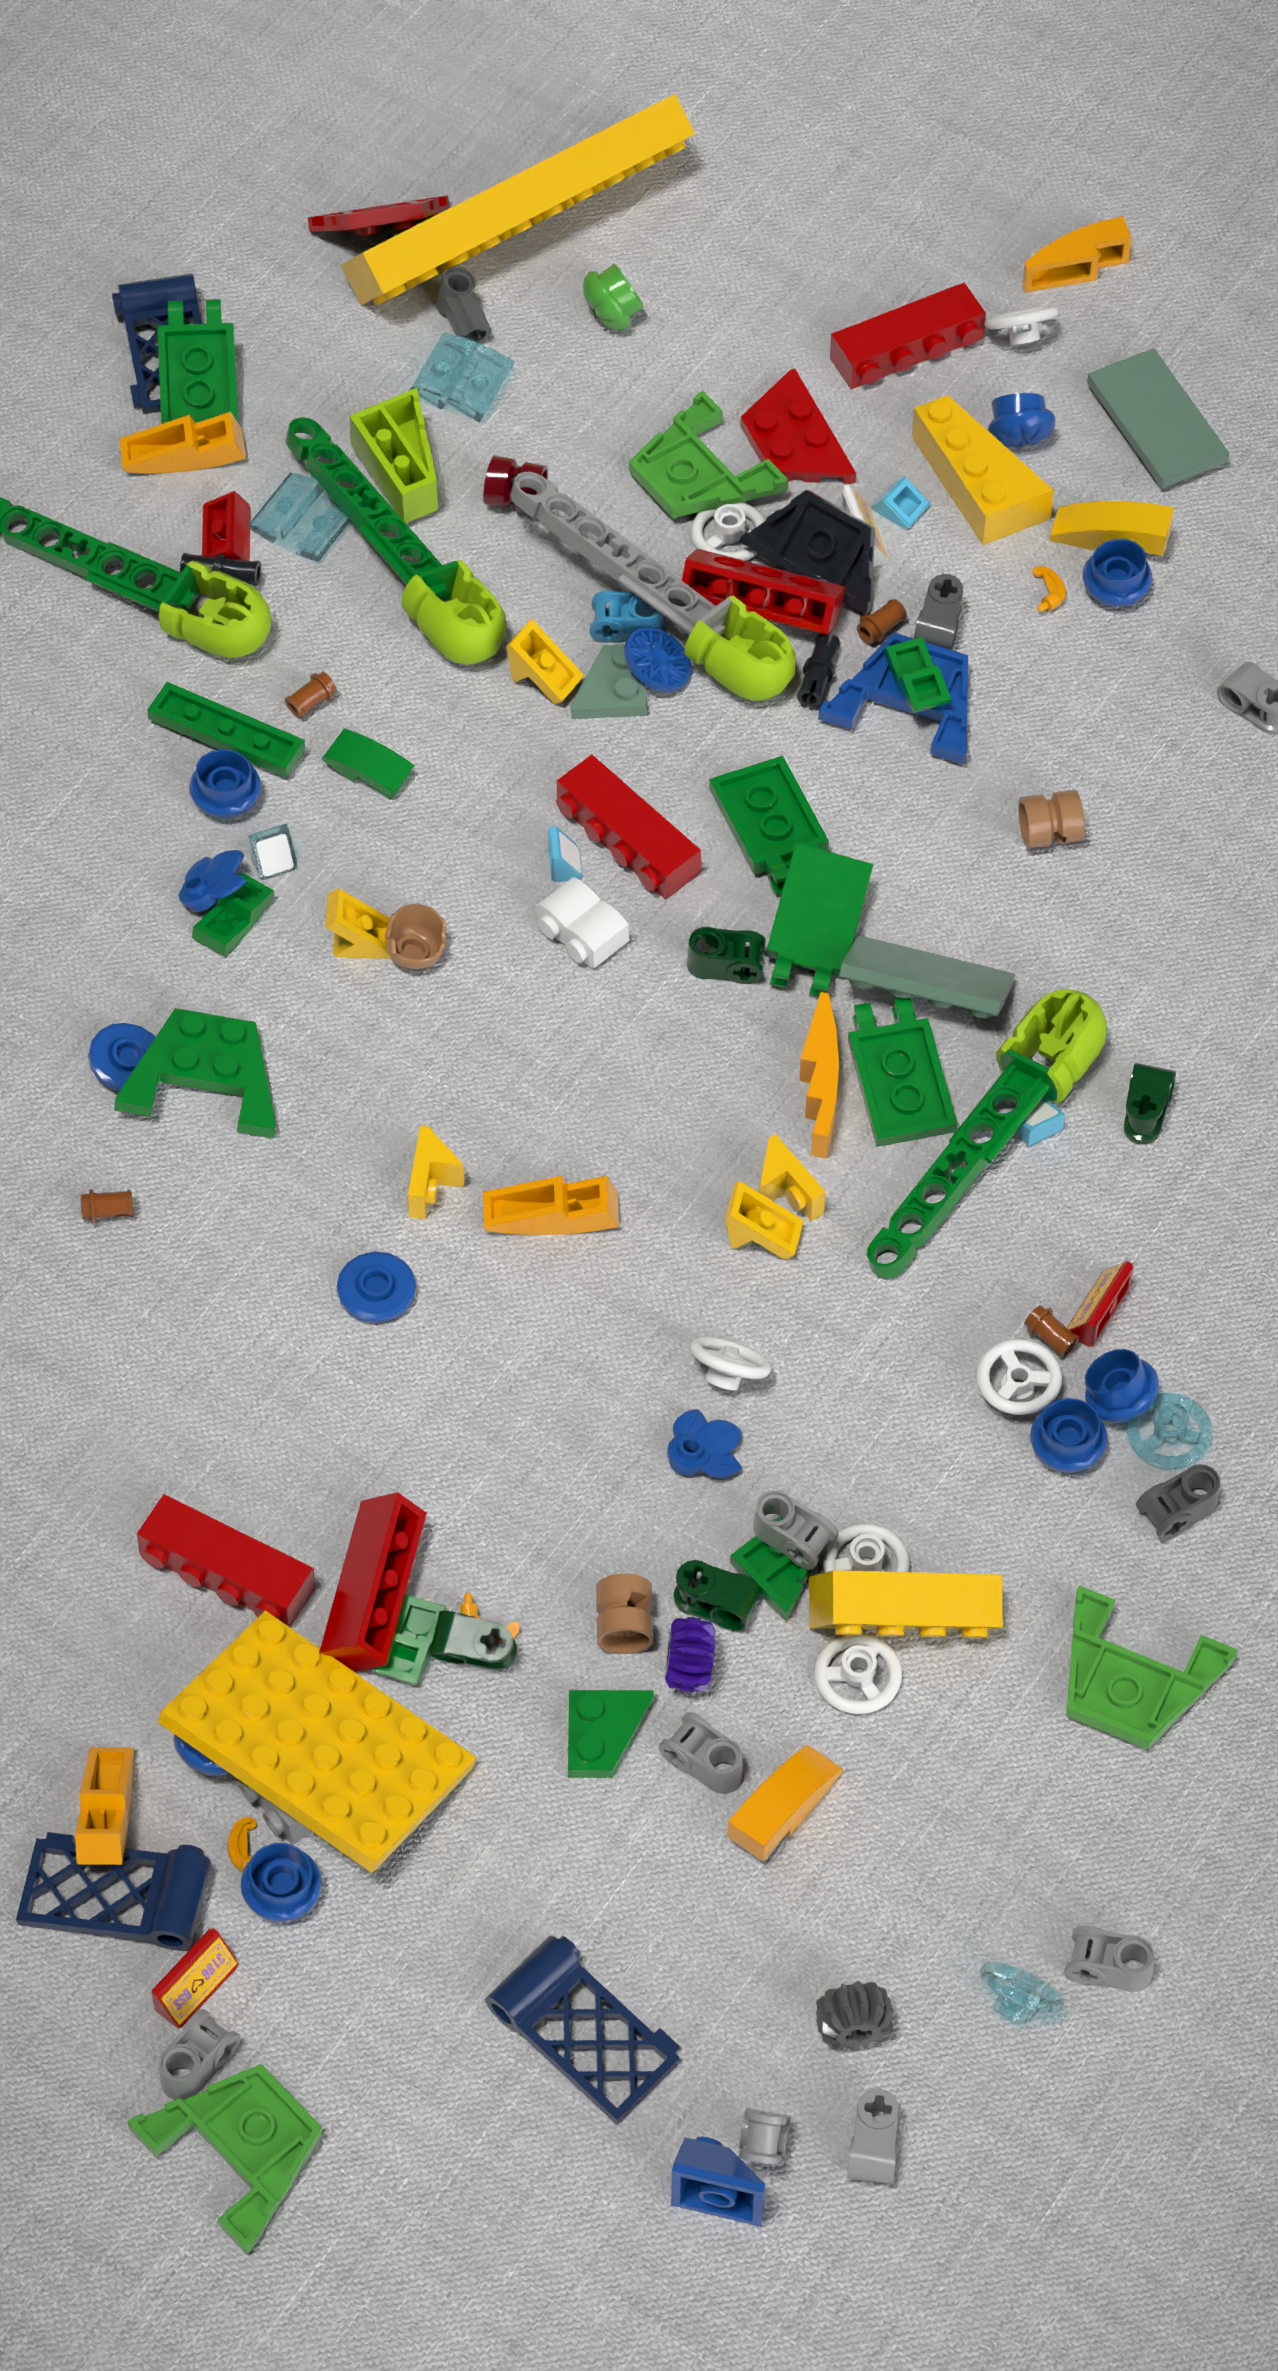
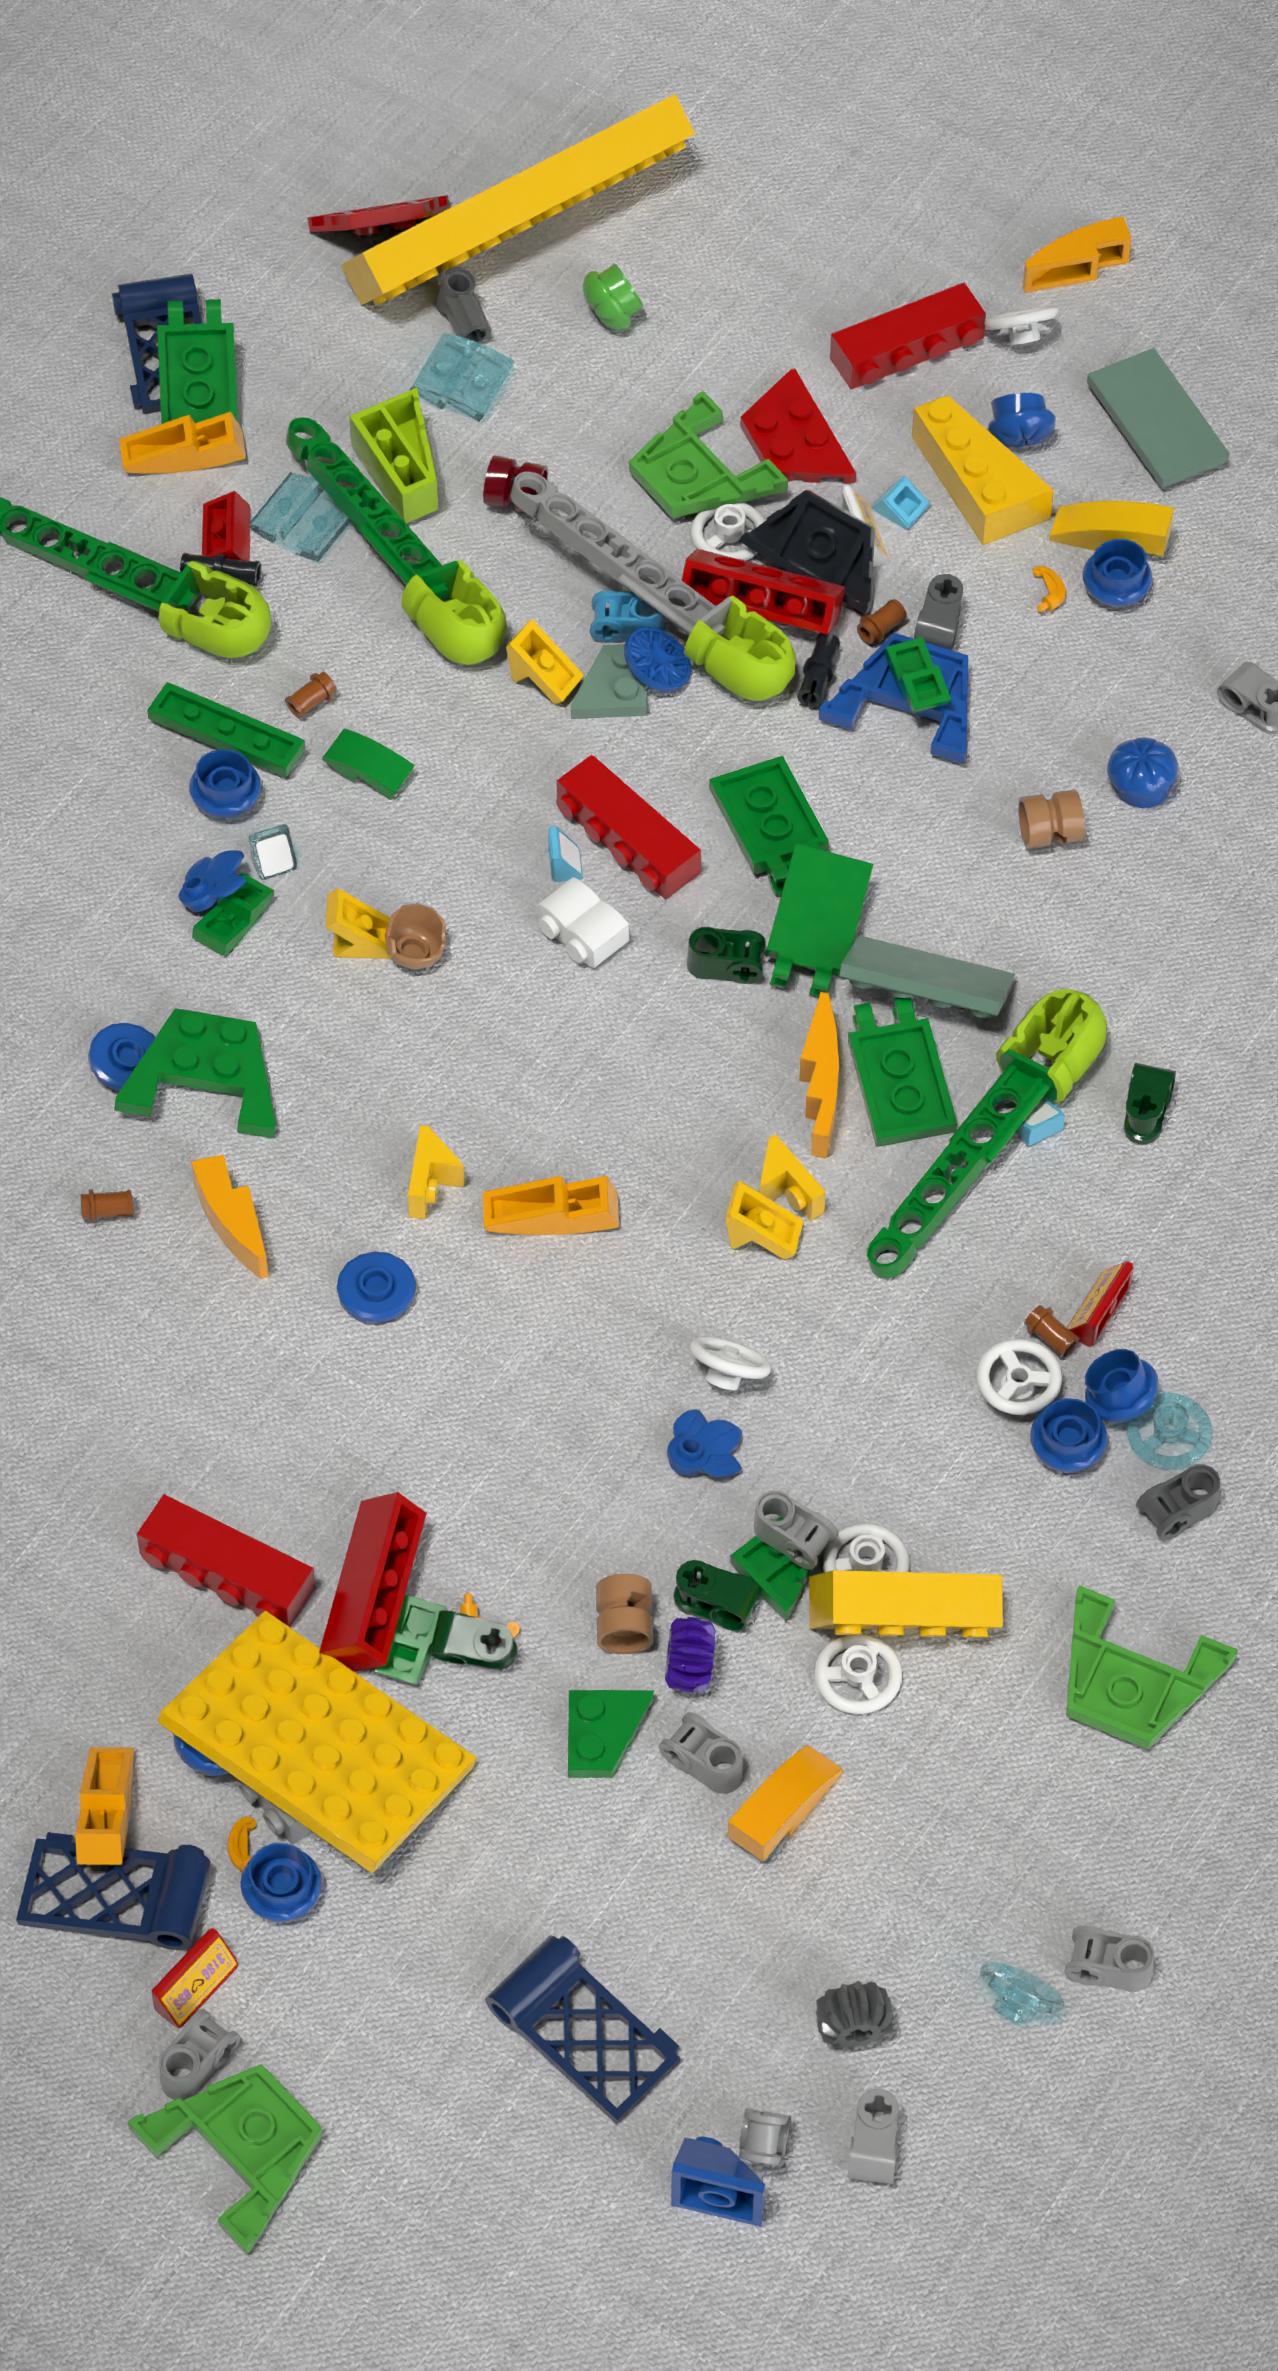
(230, 1213): none -> light orange slope
(1142, 771): none -> blue piece

